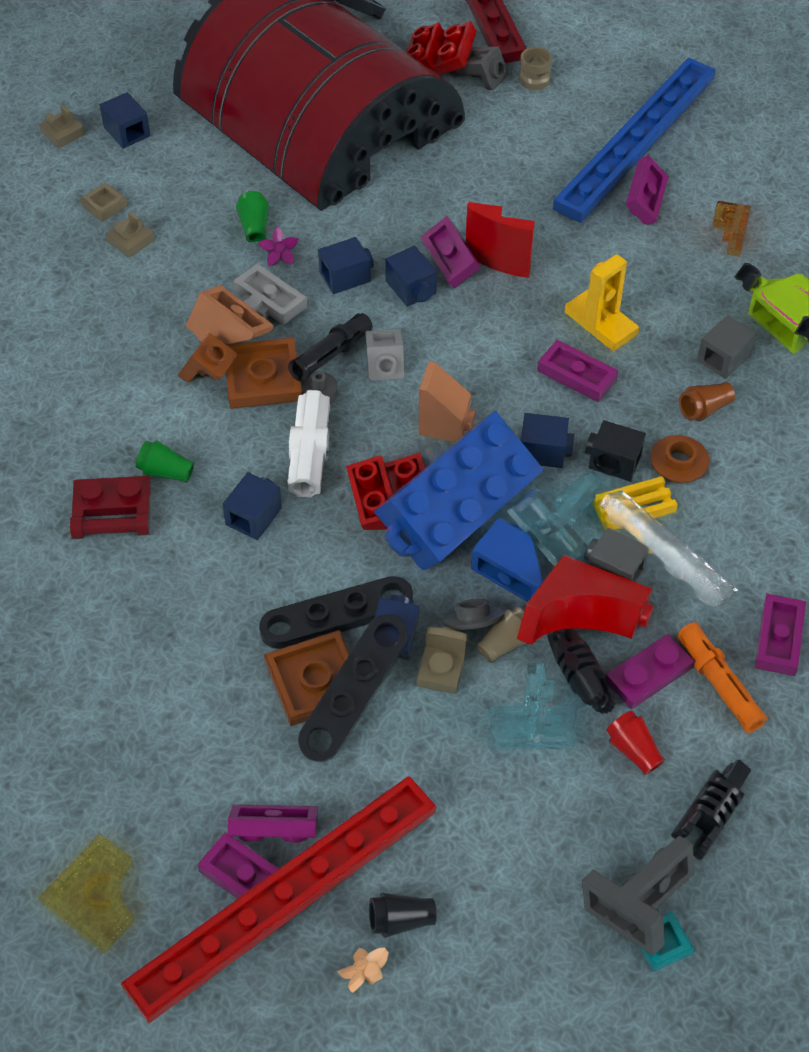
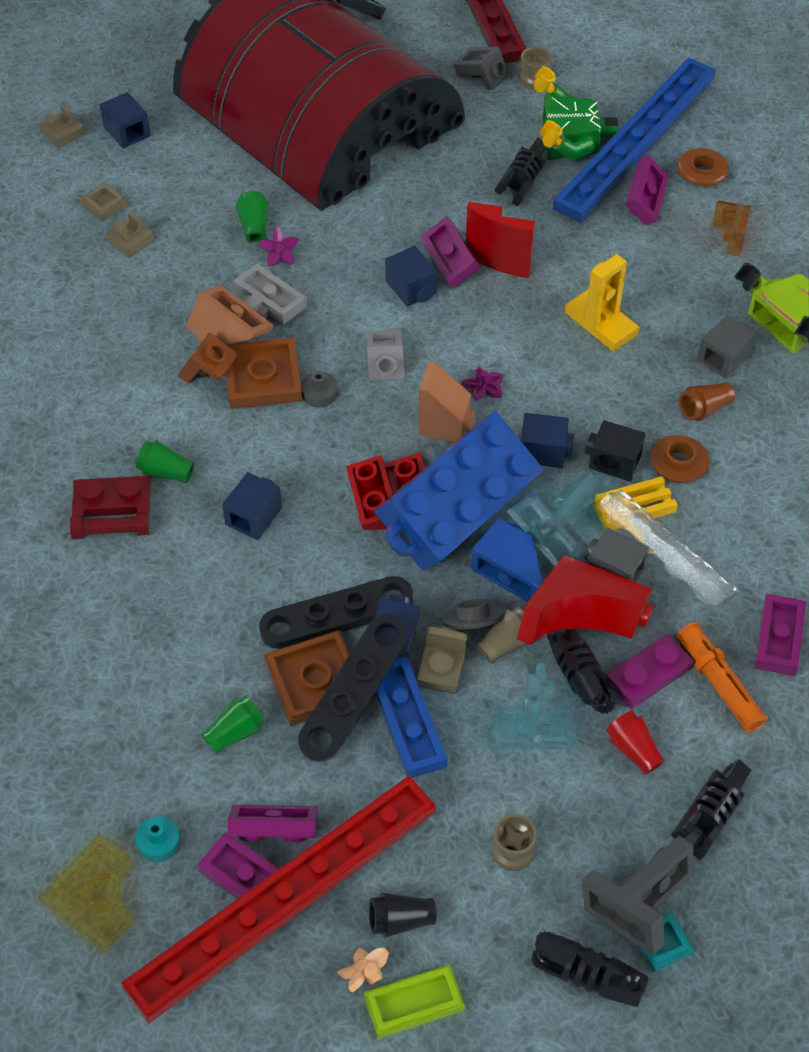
(157, 839): none -> teal tile
(235, 723): none -> green cone
(309, 444): white piece -> none
(340, 339): black pin -> none
(345, 265): dark blue brick -> none
(410, 722): none -> blue plate
(413, 1001): none -> lime tile
(442, 49): red slope -> none
(484, 384): none -> magenta plant
(518, 834): none -> dark tan wheel
(522, 171): none -> black hinge
(570, 123): none -> green torso
(577, 370): magenta plate -> none
(589, 969): none -> black hinge
(706, 158): none -> dark orange piece

